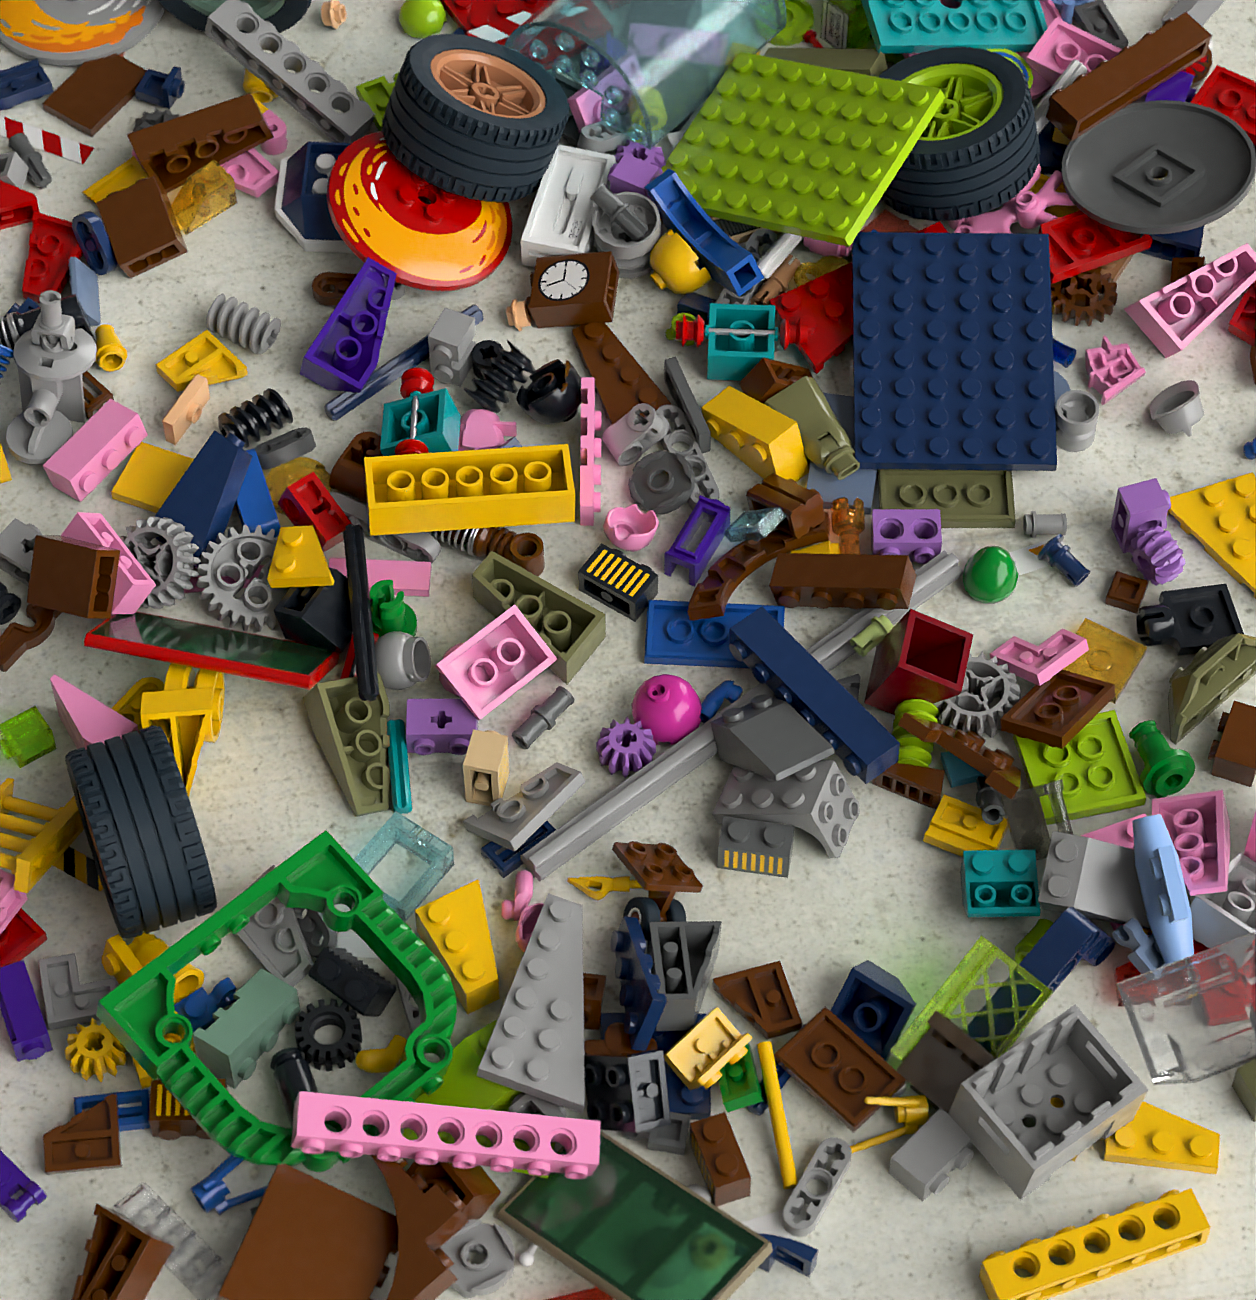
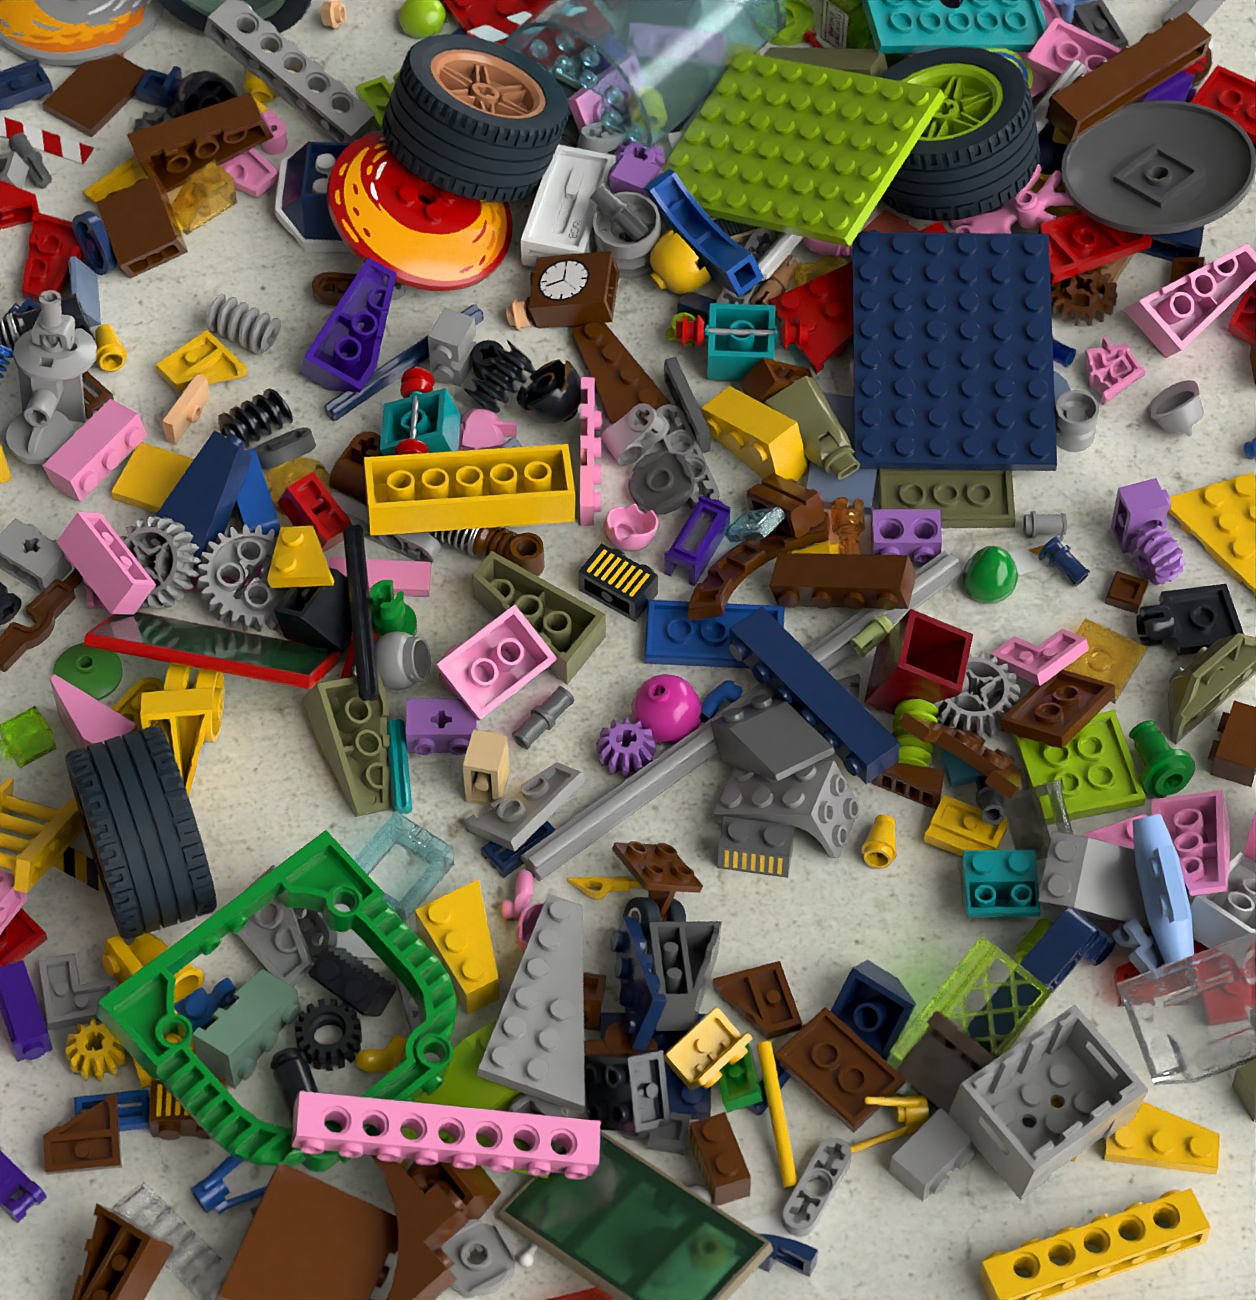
(73, 576): reddish brown brick -> none
(99, 678): none -> bright green dish
(201, 91): none -> black cylinder
(880, 843): none -> yellow cone

